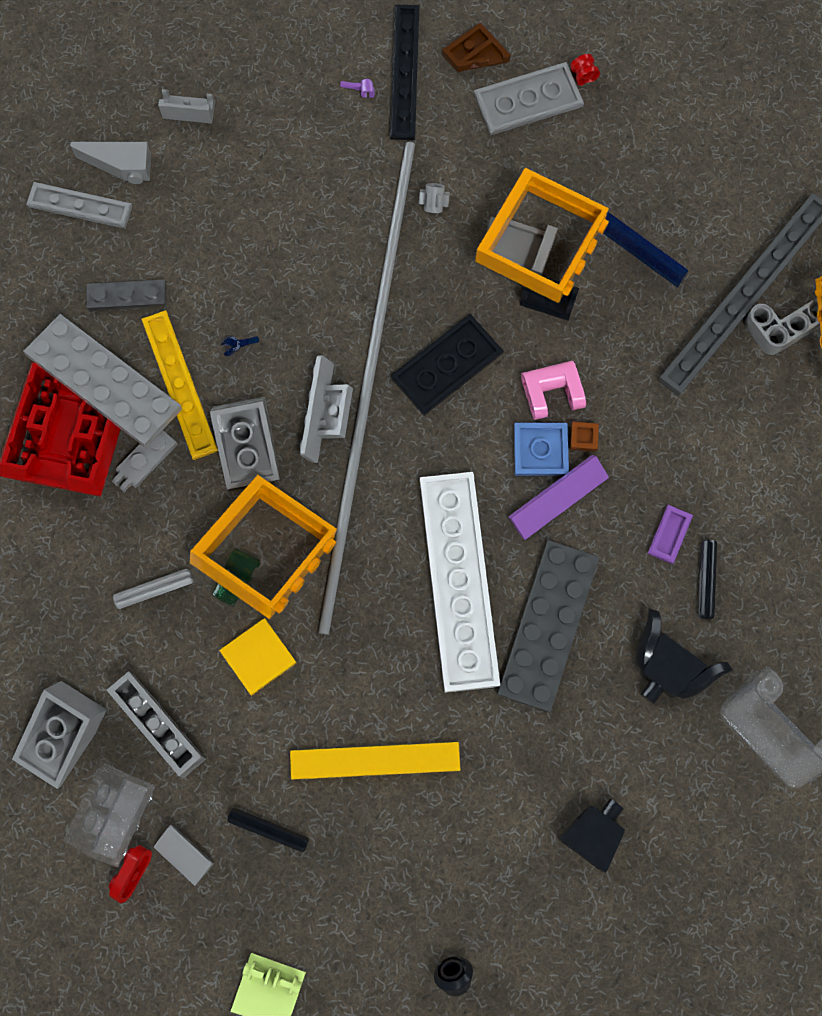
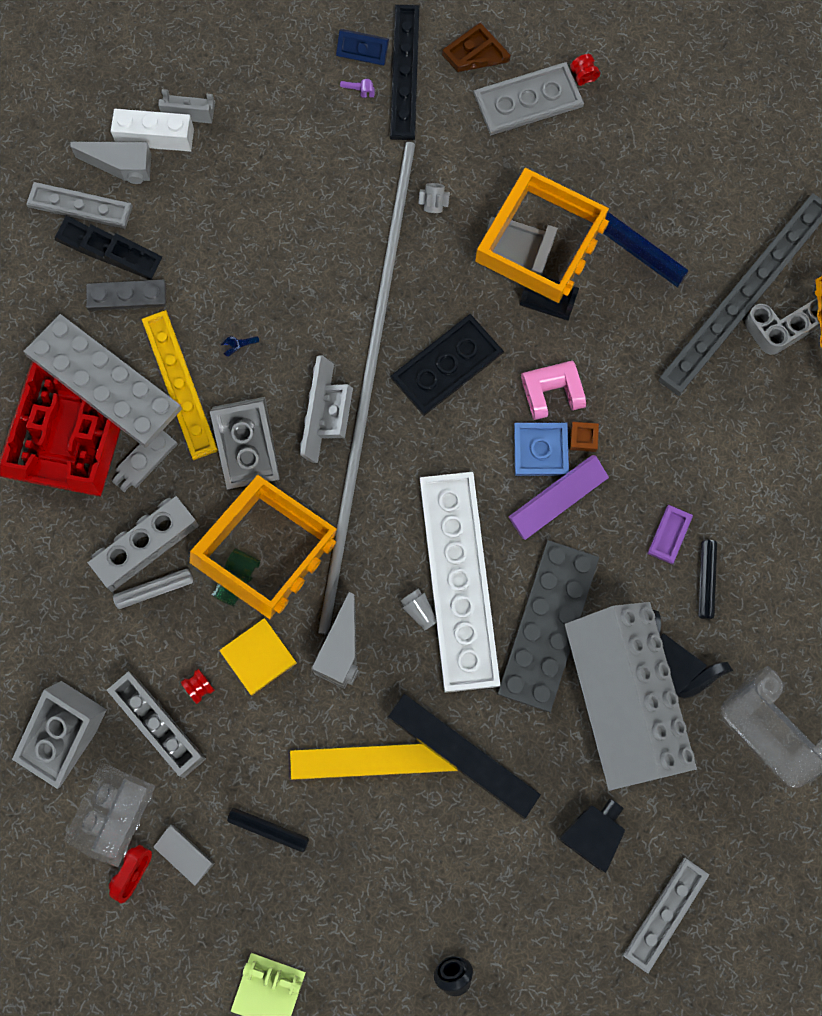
(108, 247): none -> black slope
(138, 558): none -> light grey brick
(158, 129): none -> white brick
(197, 686): none -> red wheel
(338, 654): none -> light grey slope
(362, 47): none -> dark blue plate
(419, 609): none -> light grey cone
(464, 756): none -> black tile
(630, 695): none -> light grey brick
(666, 915): none -> light grey tile

